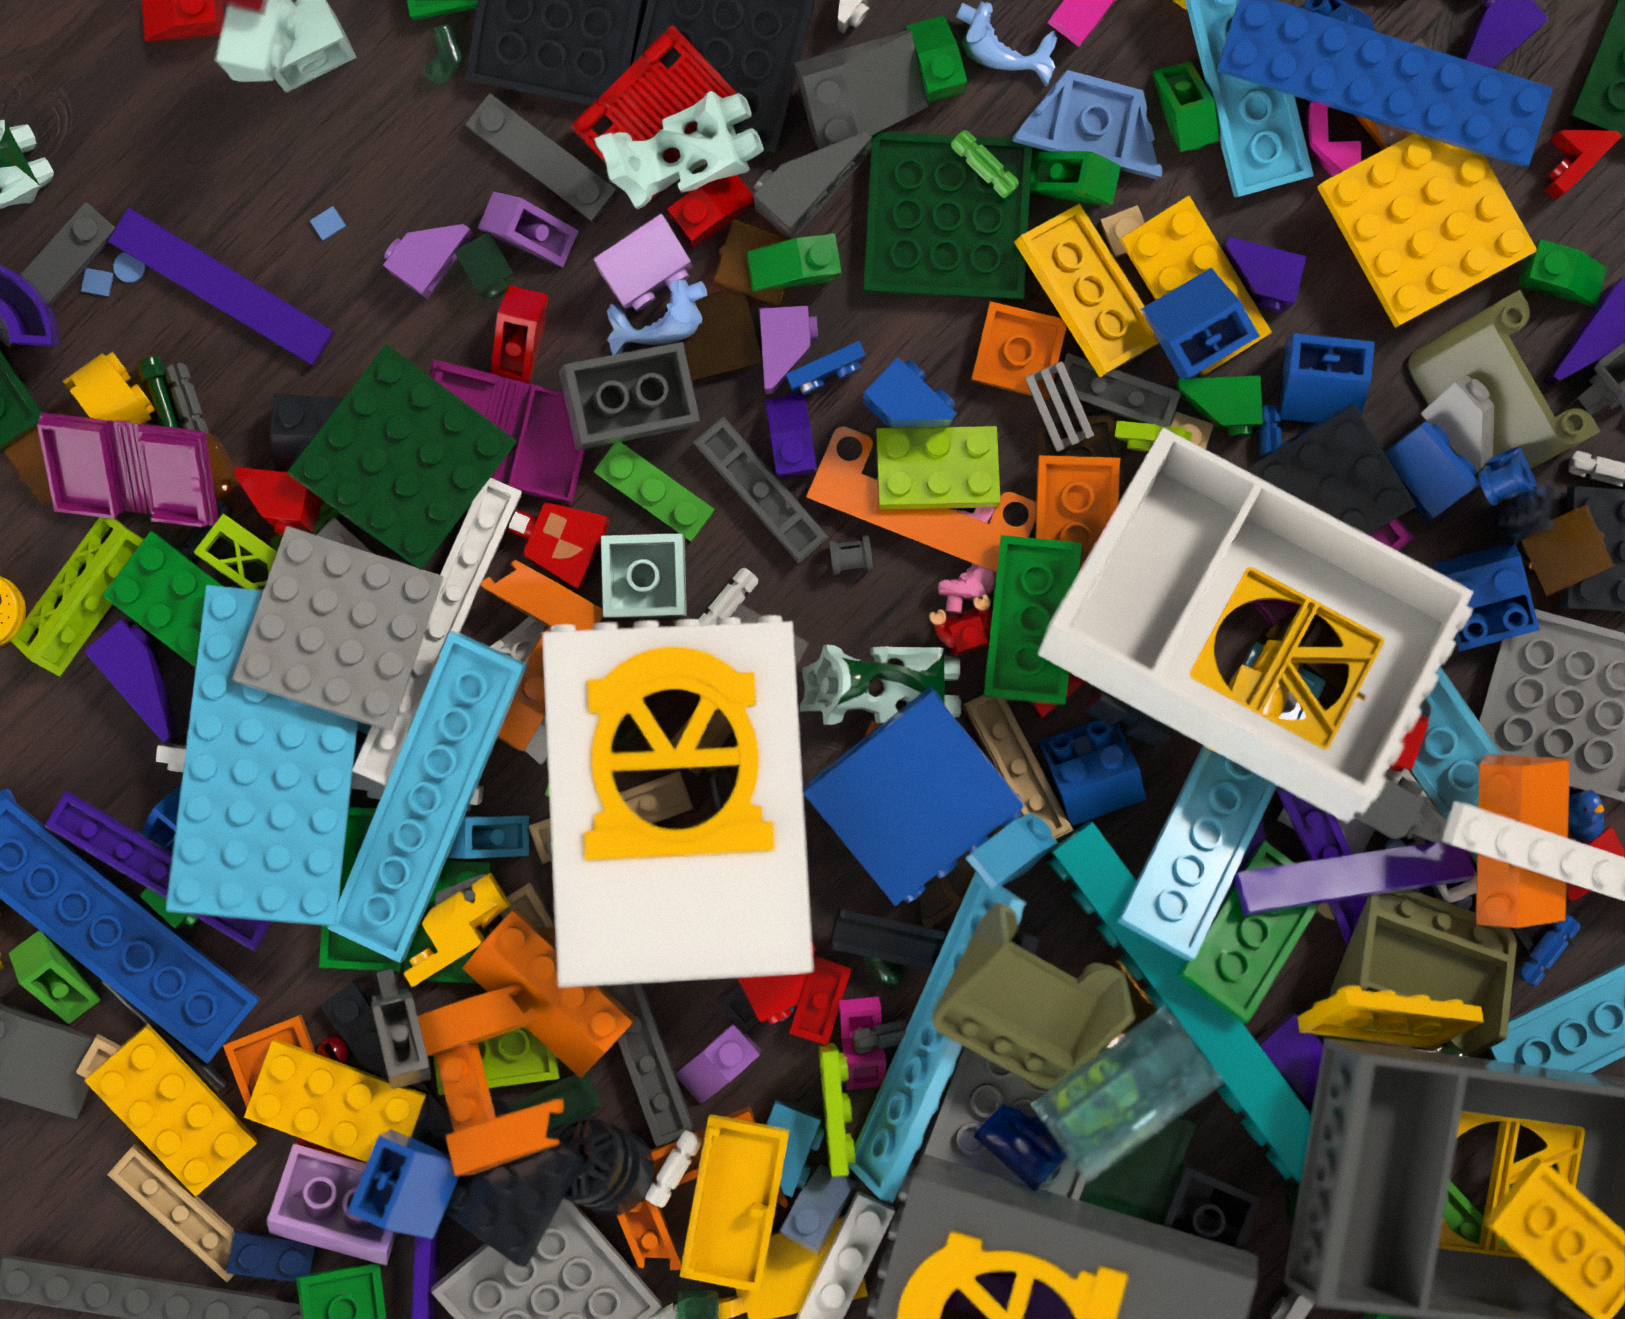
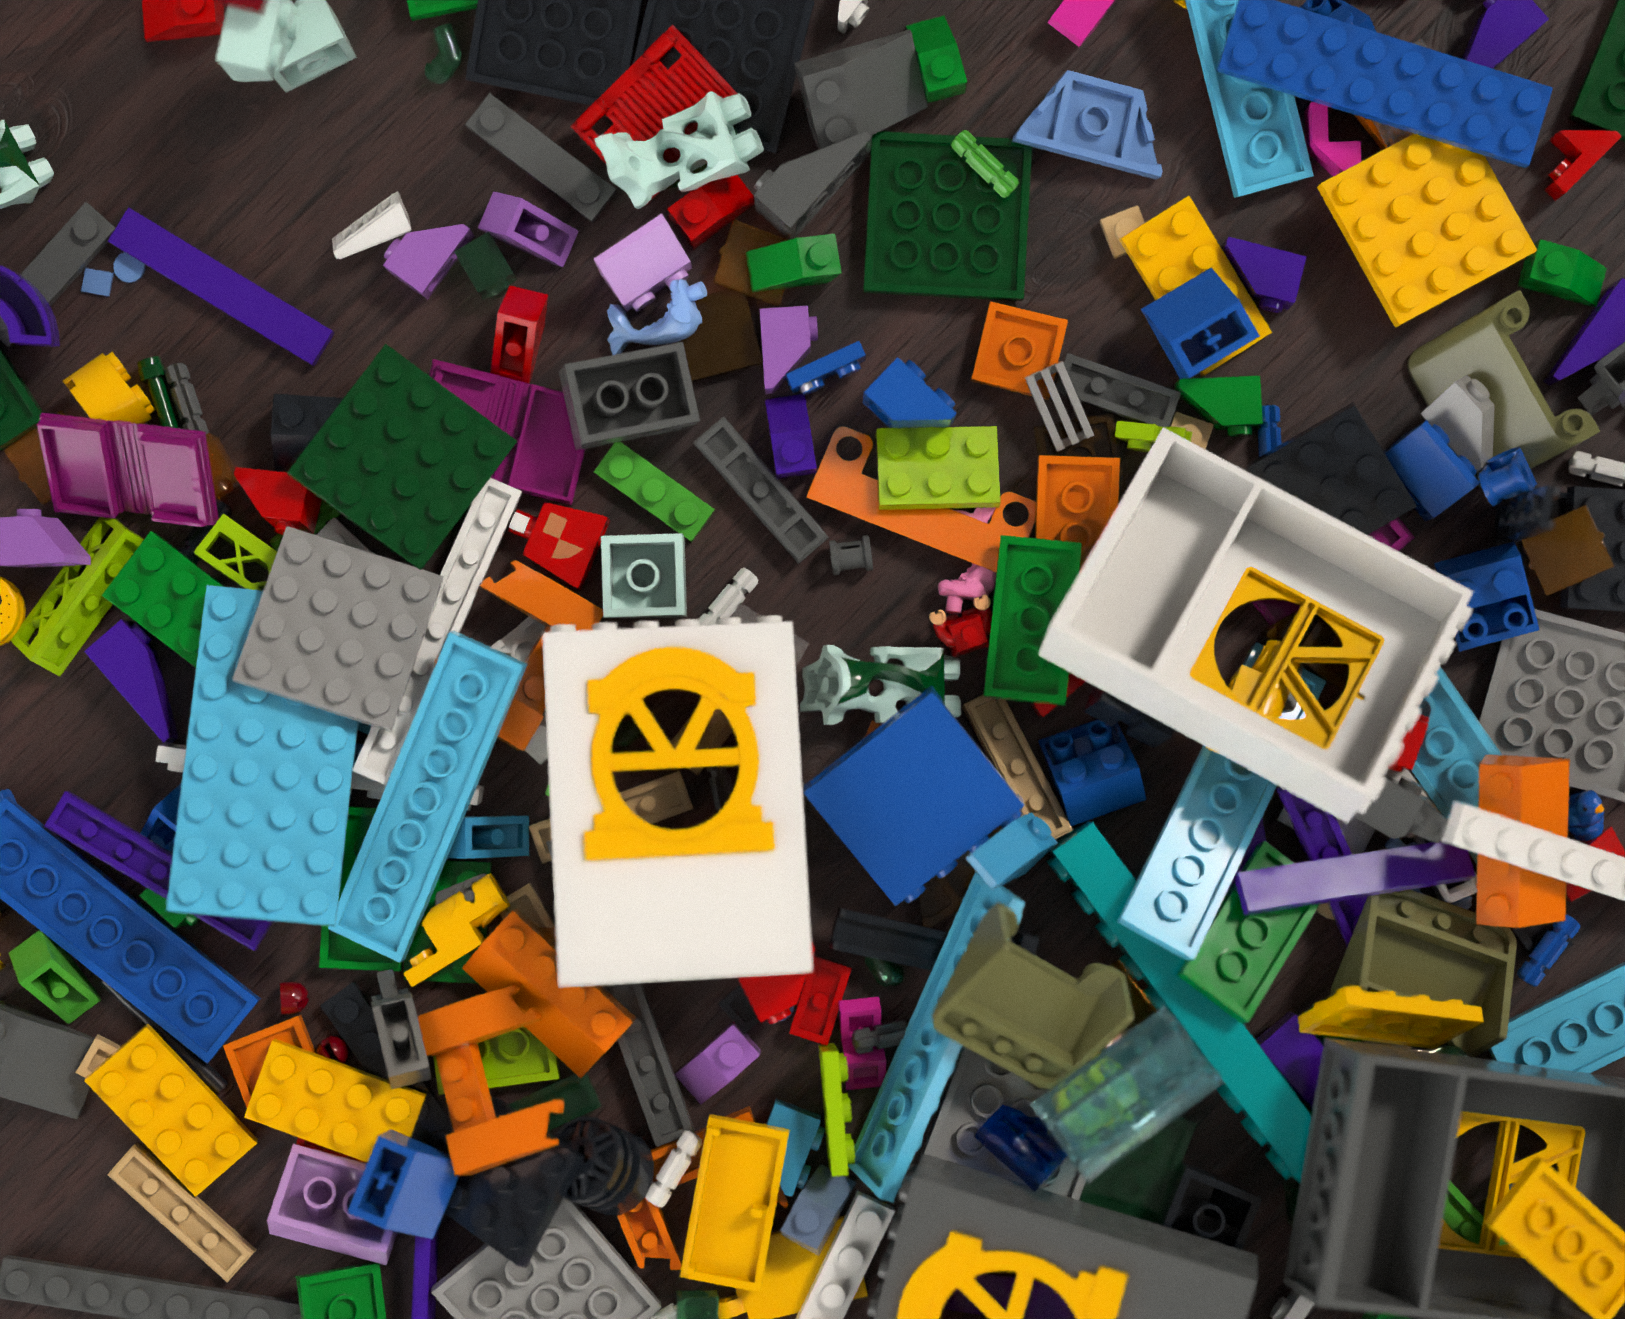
(38, 542): none -> medium lavender slope
(268, 1256): dark blue plate -> none
(293, 997): none -> dark red hinge
(328, 223): medium blue window -> none
(377, 226): none -> white slope
(985, 49): light blue animal -> none
(1074, 176): green slope -> none
(1088, 289): yellow plate -> none
(1186, 106): green slope -> none
(1323, 376): blue slope -> none

